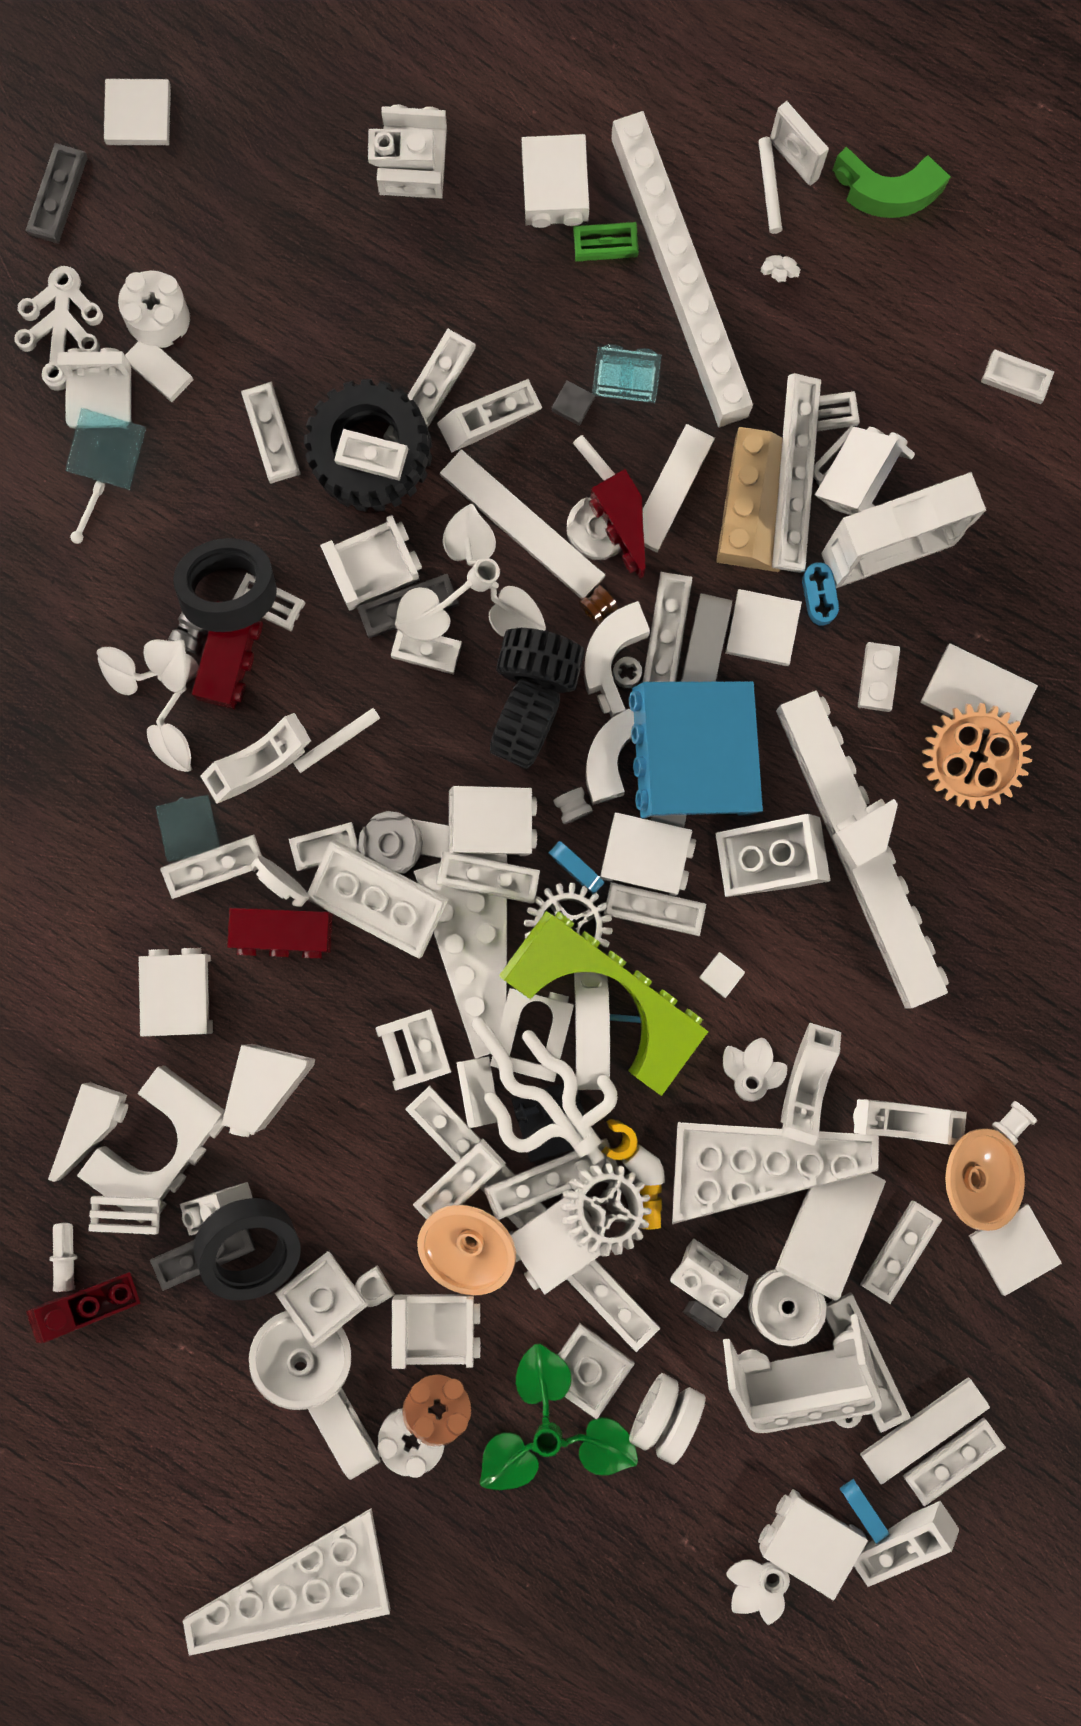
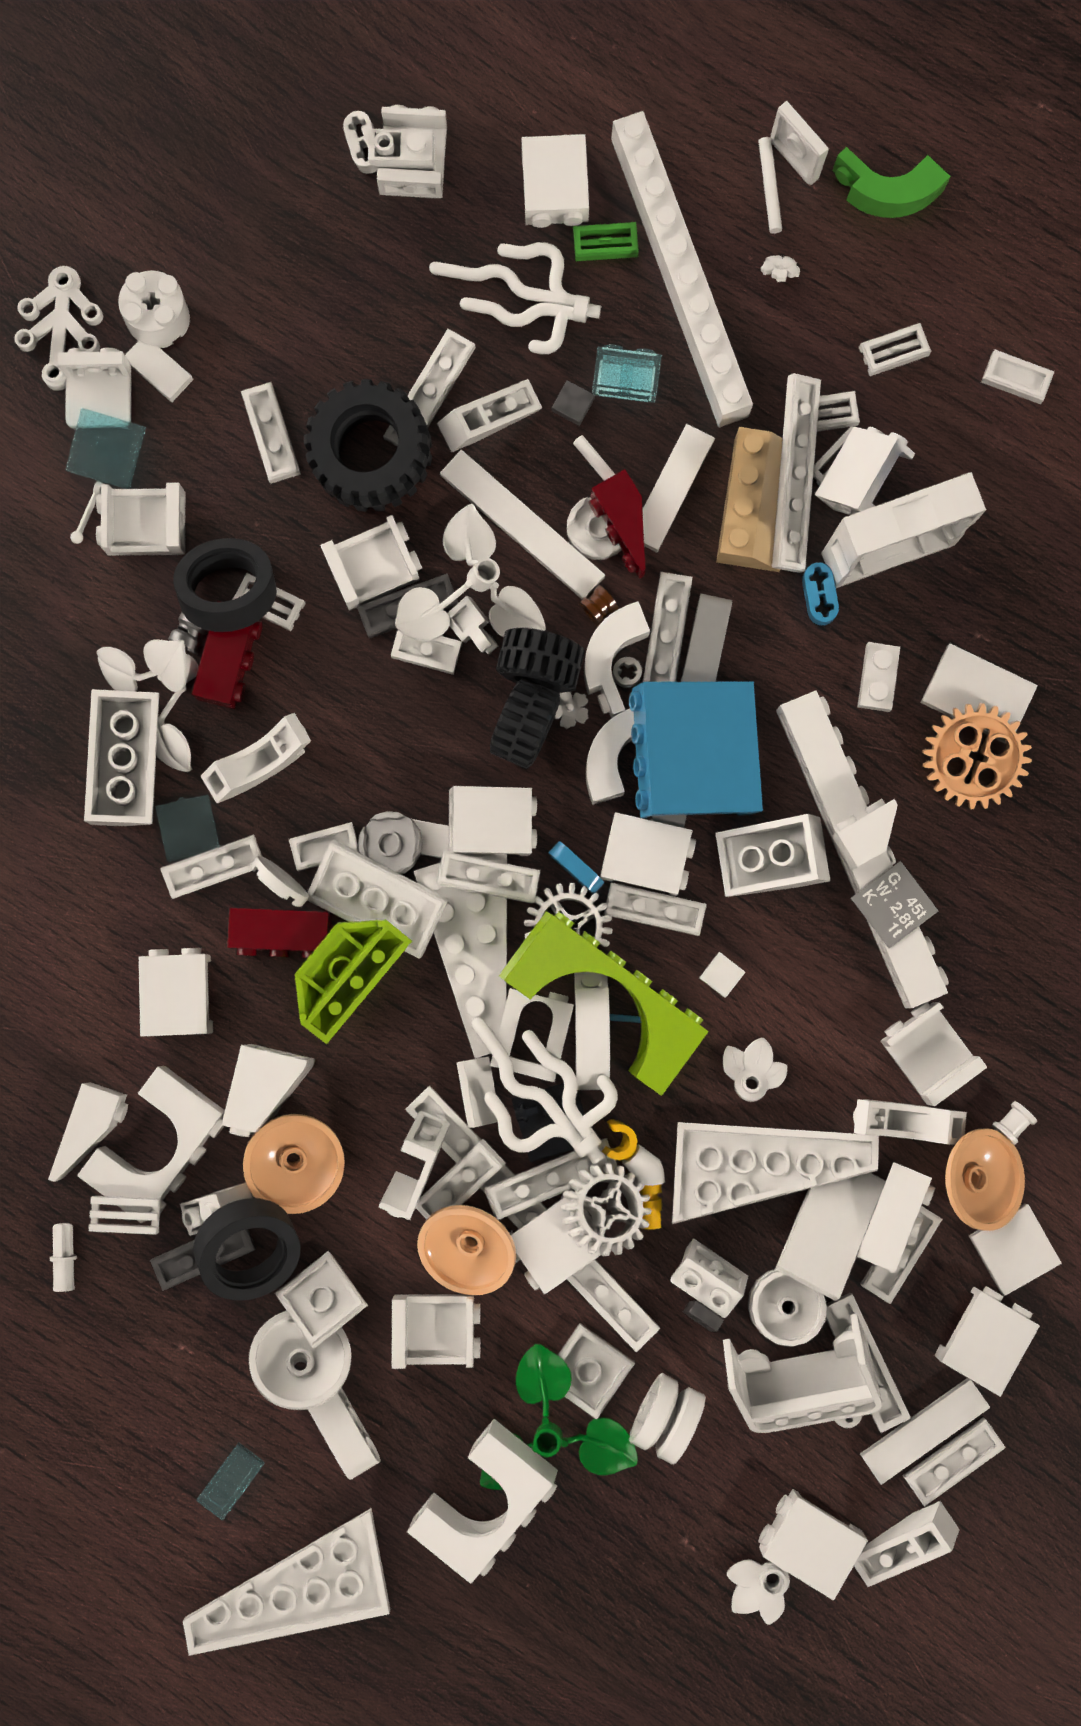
(56, 193): flat silver tile -> none
(82, 1308): dark red slope -> none
(121, 758): none -> white slope
(137, 112): white tile -> none
(141, 520): none -> white panel
(230, 1481): none -> clear light blue tile
(297, 1184): none -> light nougat dish
(336, 740): white bar -> none
(345, 972): none -> lime wedge
(357, 144): none -> white beam
(371, 454): white plate -> none
(374, 1287): white tile -> none
(396, 1456): white plate -> none
(421, 1142): none -> white panel
(424, 1046): white plate -> none
(424, 1425): nougat plate -> none
(468, 624): none -> white plate
(471, 1544): none -> white arch
(553, 303): none -> white plant
(572, 709): none -> white plant
(572, 805): light grey wheel -> none
(763, 627): white tile -> none
(808, 1083): white arch -> none
(864, 1511): dark azure beam -> none
(870, 358): none -> white tile
(894, 904): none -> light grey sticker
(896, 1218): none -> white brick
(931, 1053): none -> white panel
(989, 1340): none -> white panel

